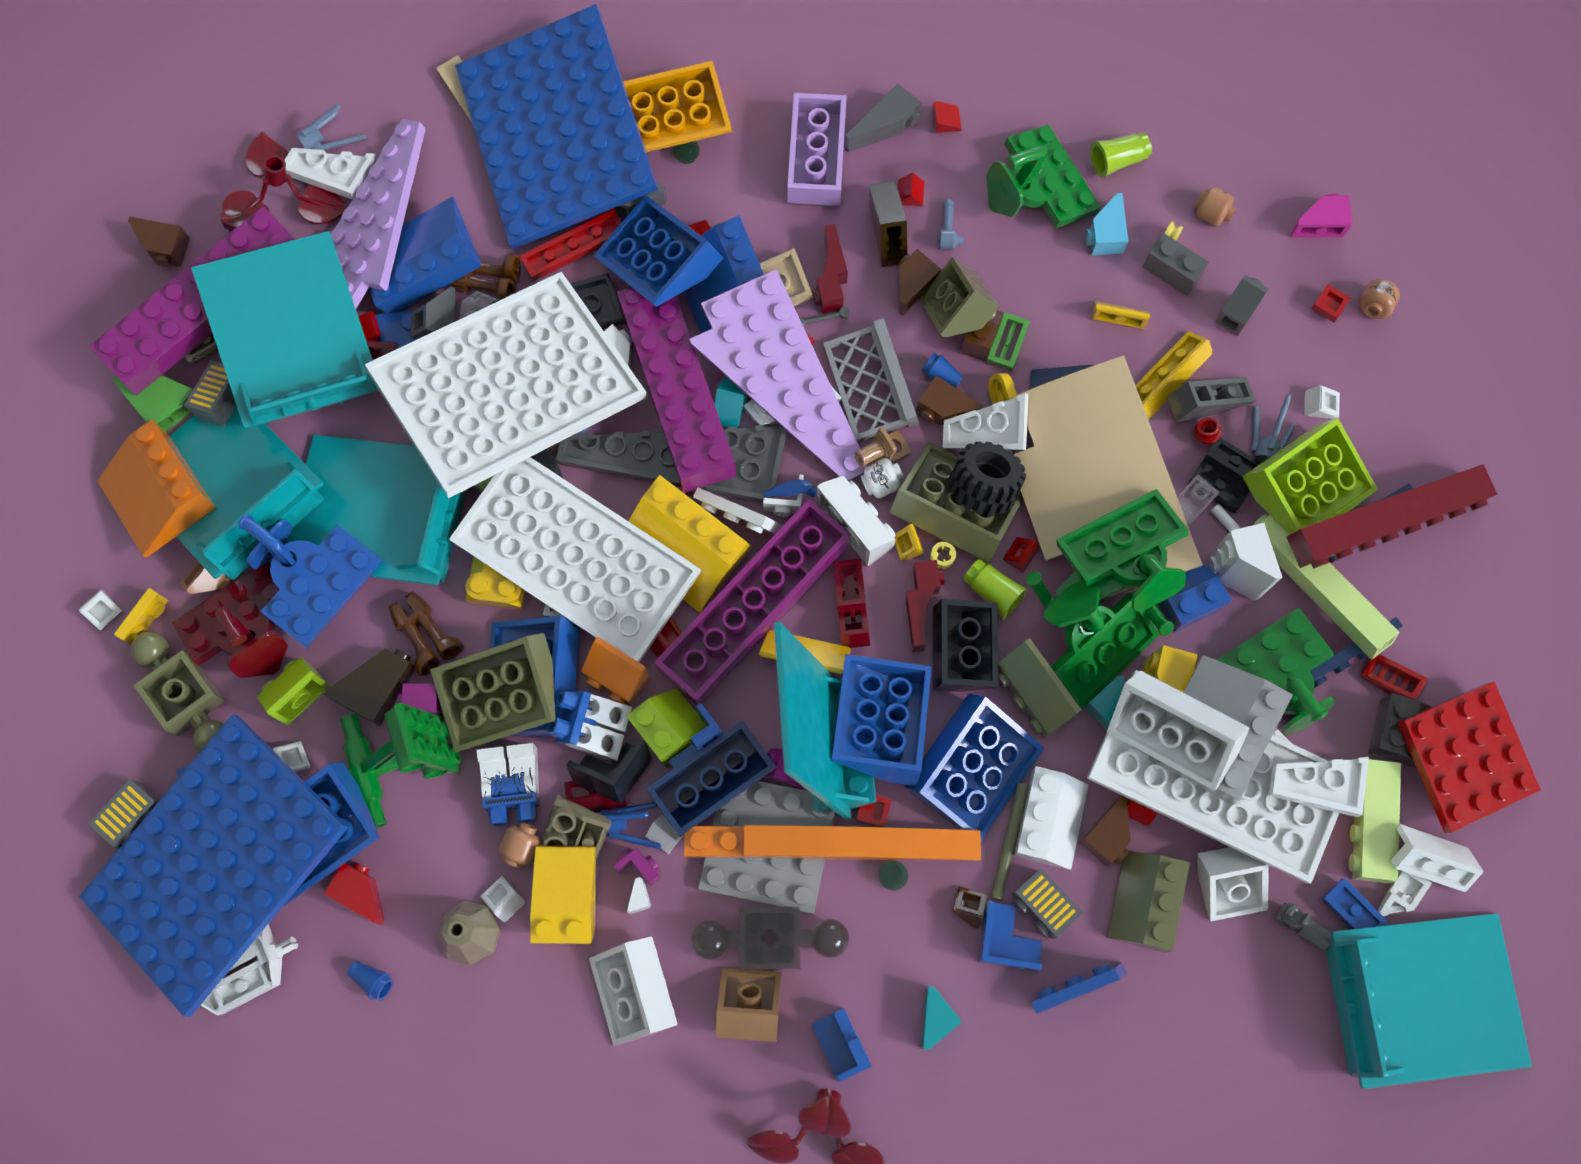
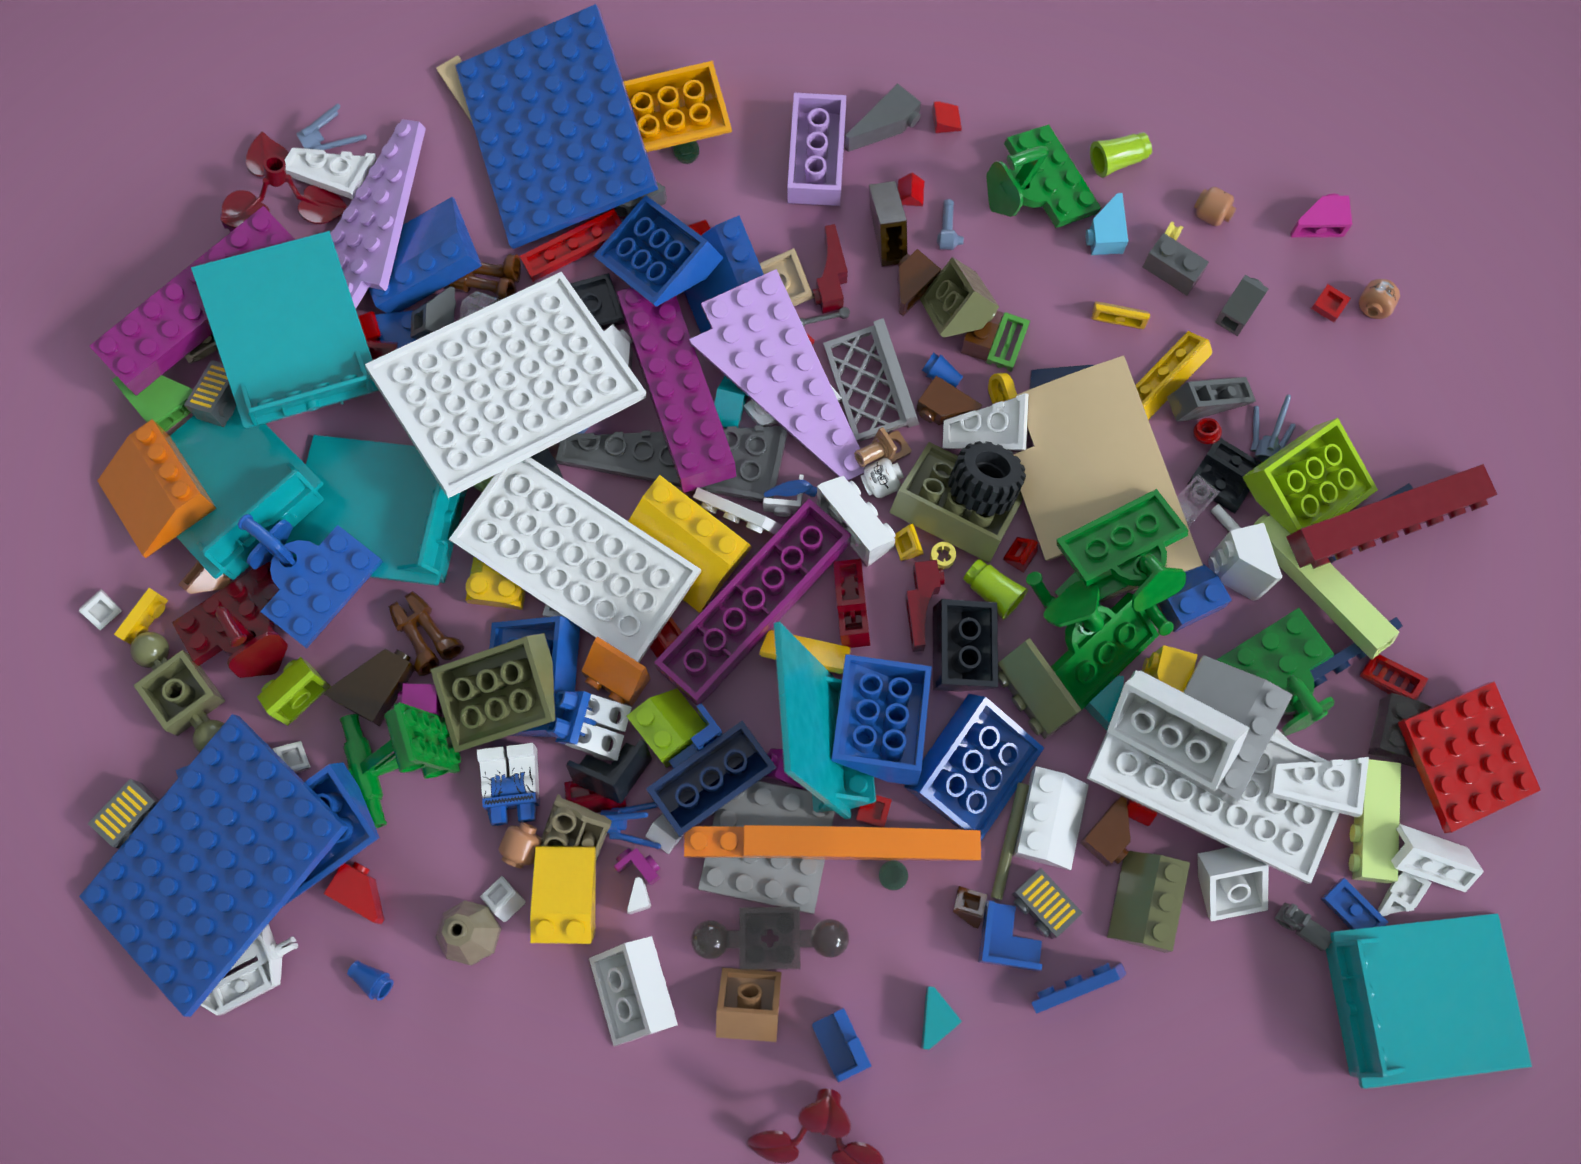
(161, 240): reddish brown slope -> none
(1321, 402): white slope -> none

